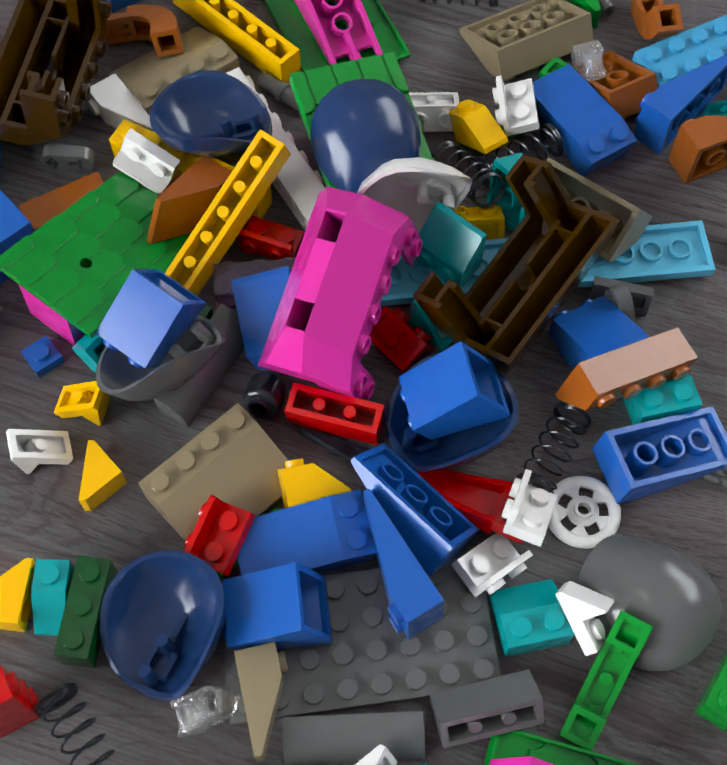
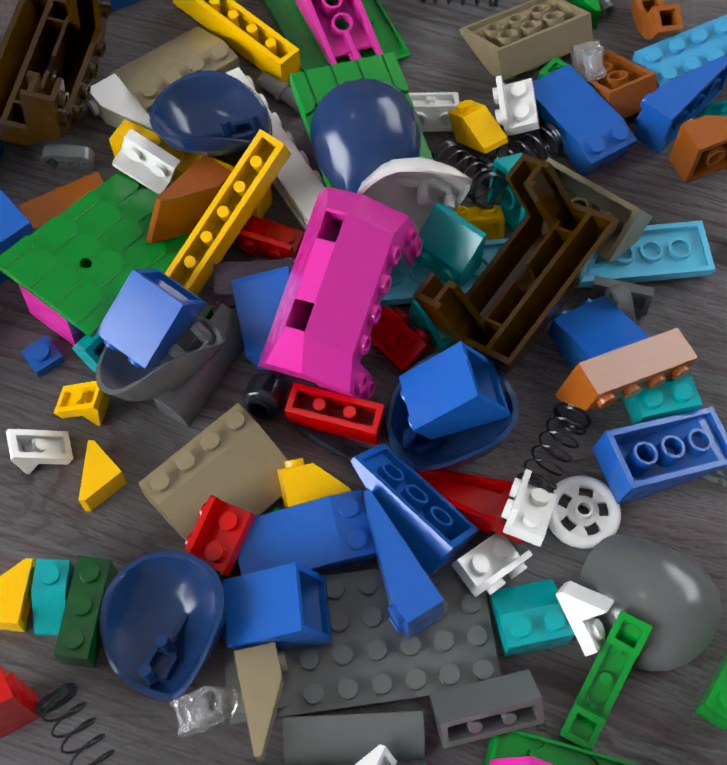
(146, 23): dark orange arch -> none

